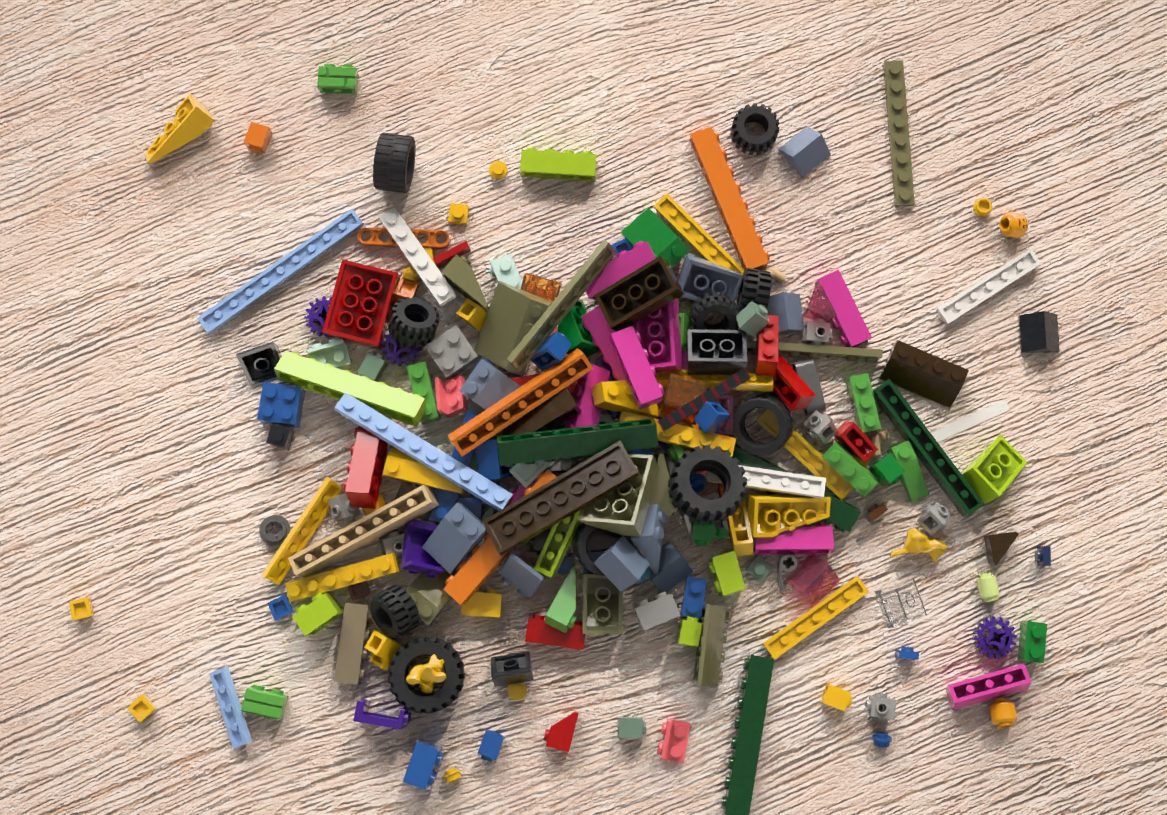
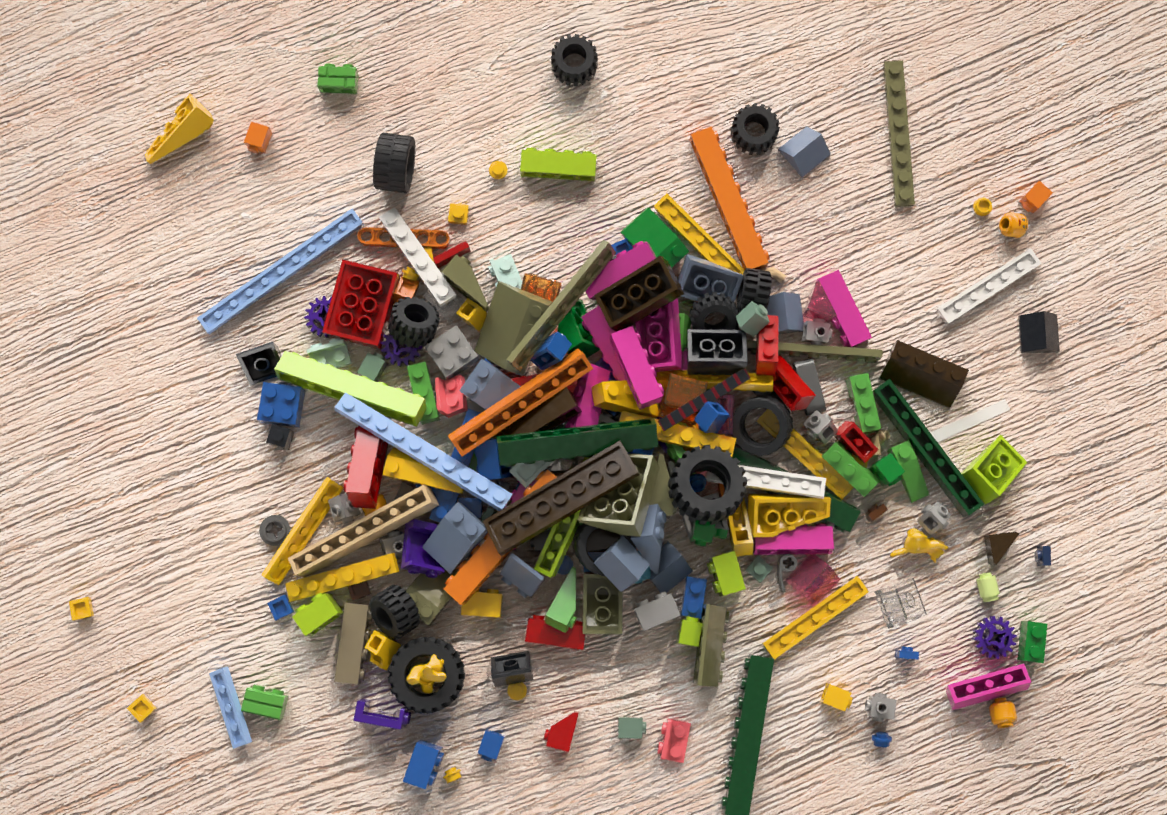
(569, 46): none -> black tyre
(1035, 197): none -> orange brick

